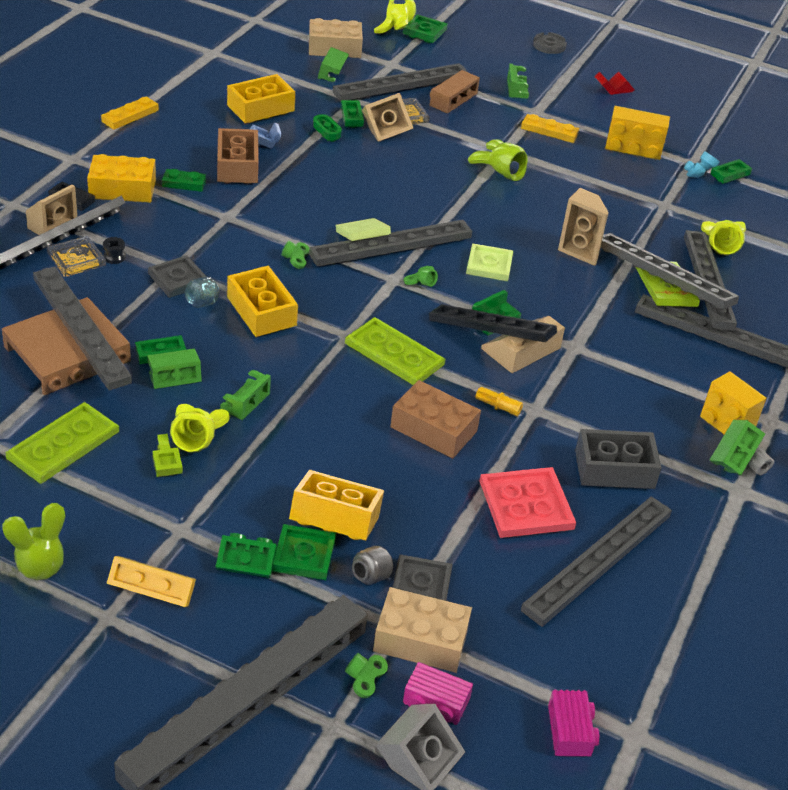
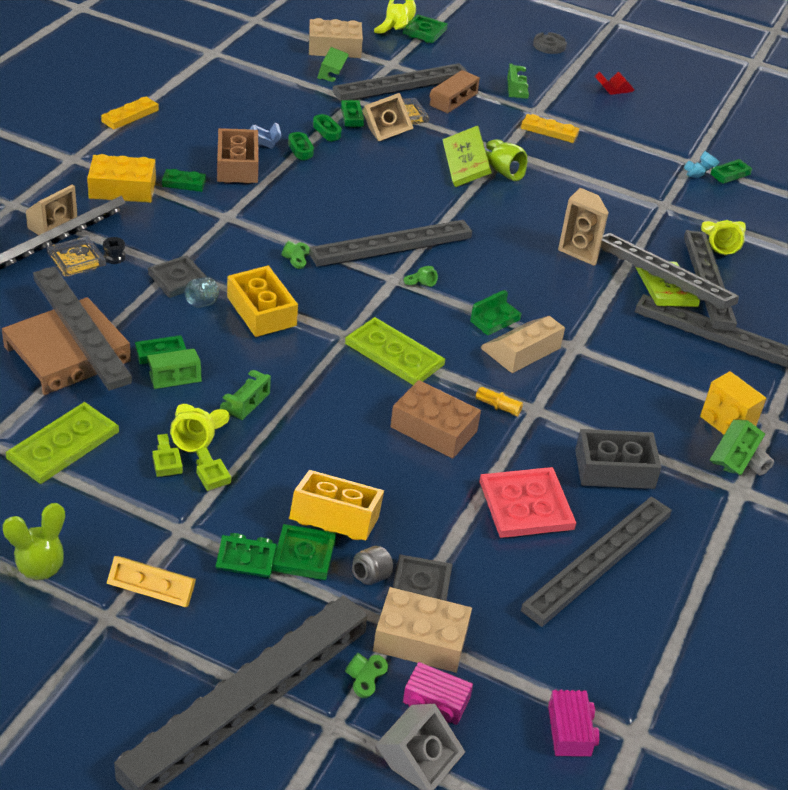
(83, 198): black tile -> none
(211, 473): none -> lime plate
(260, 98): yellow brick -> none
(300, 145): none -> green plate
(363, 229): yellowish green tile -> none
(466, 156): none -> lime tile
(489, 262): yellowish green tile -> none
(493, 323): black tile -> none
(637, 132): yellow brick -> none

